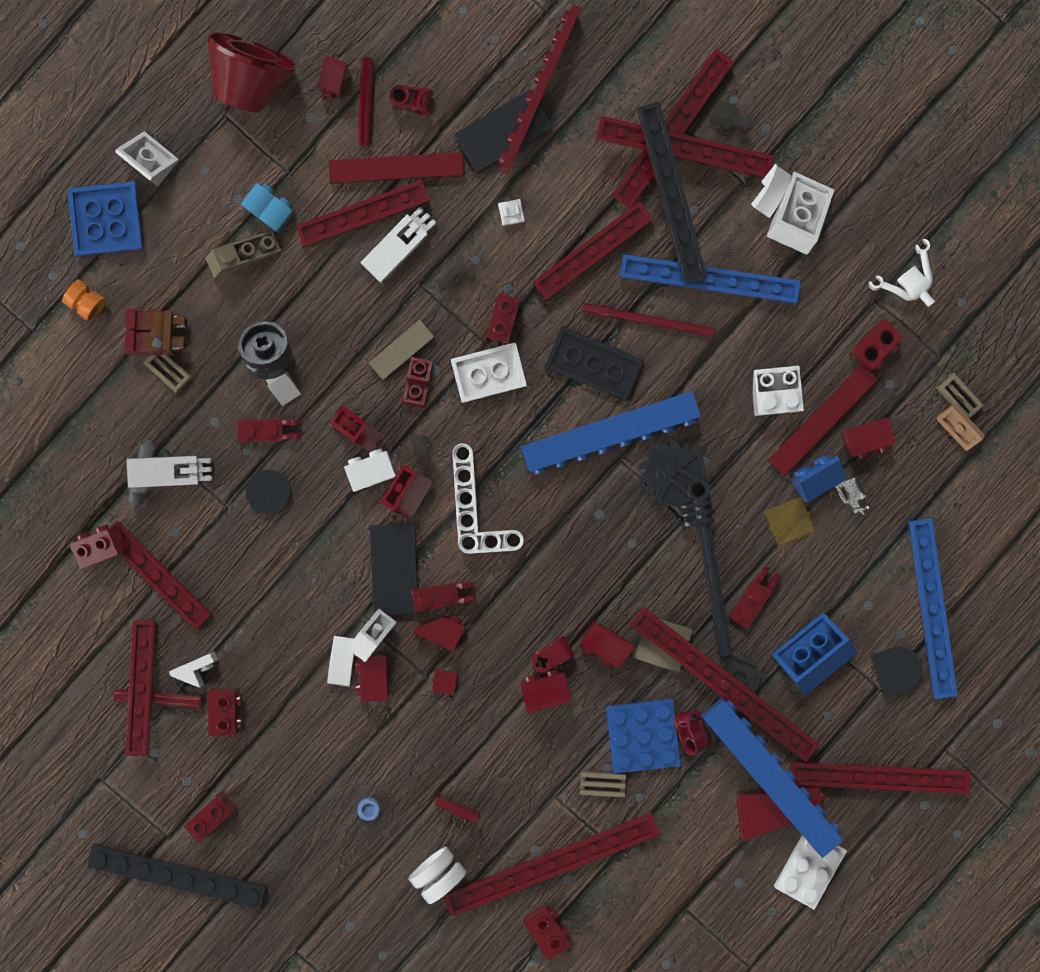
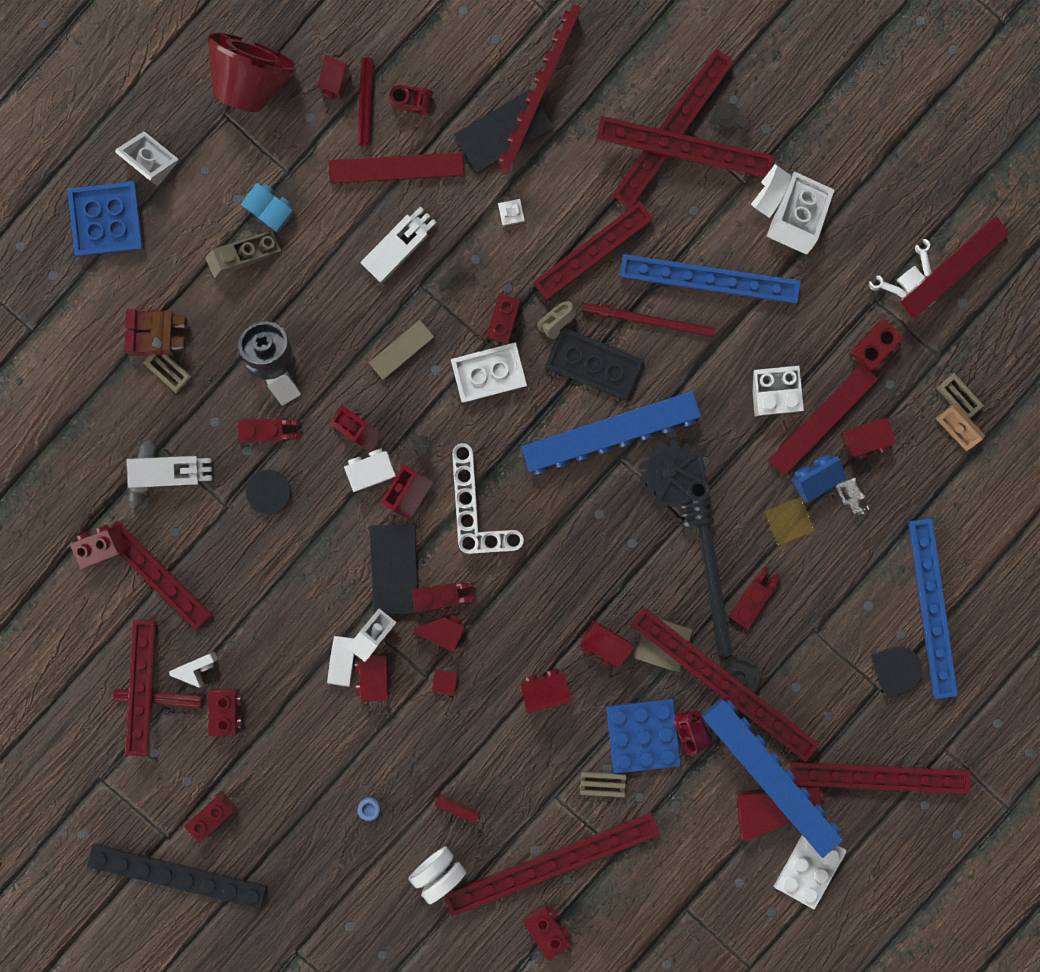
(80, 297): orange wheel -> none
(362, 213): dark red plate -> none
(417, 382): dark red slope -> none
(555, 652): dark red piece -> none
(557, 319): none -> dark tan plate
(671, 193): black plate -> none
(814, 653): blue slope -> none
(954, 267): none -> dark red tile

